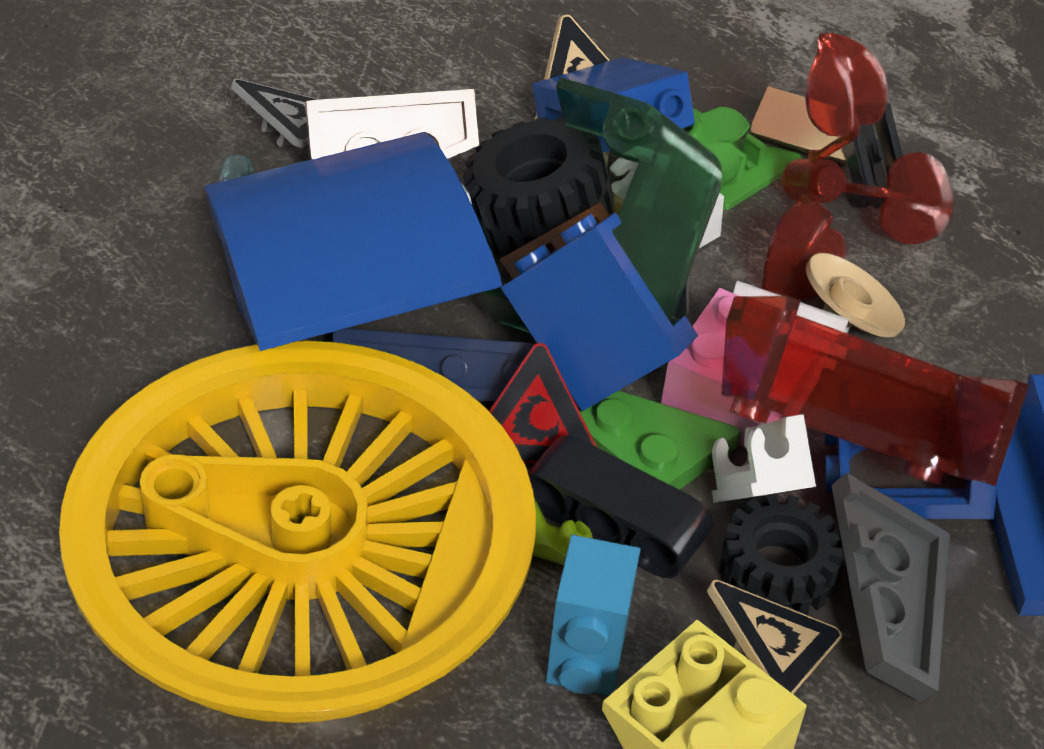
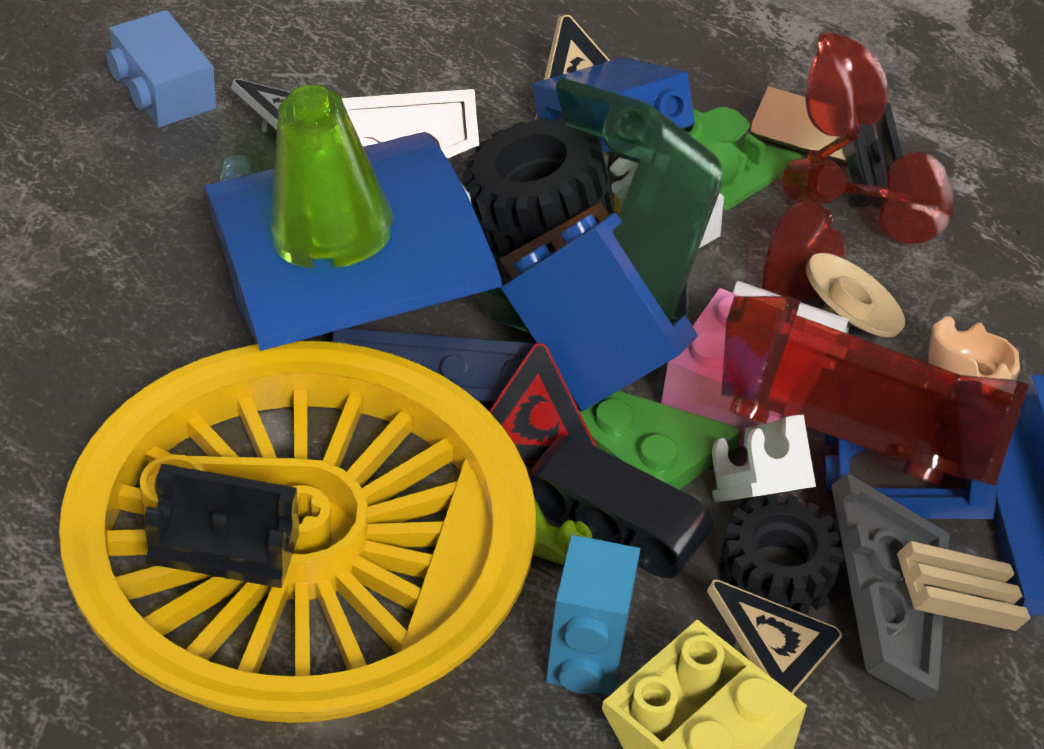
(161, 68): none -> medium blue brick
(222, 526): none -> black hinge
(324, 184): none -> clear neon green cone
(961, 576): none -> tan tile
(972, 351): none -> light nougat hair

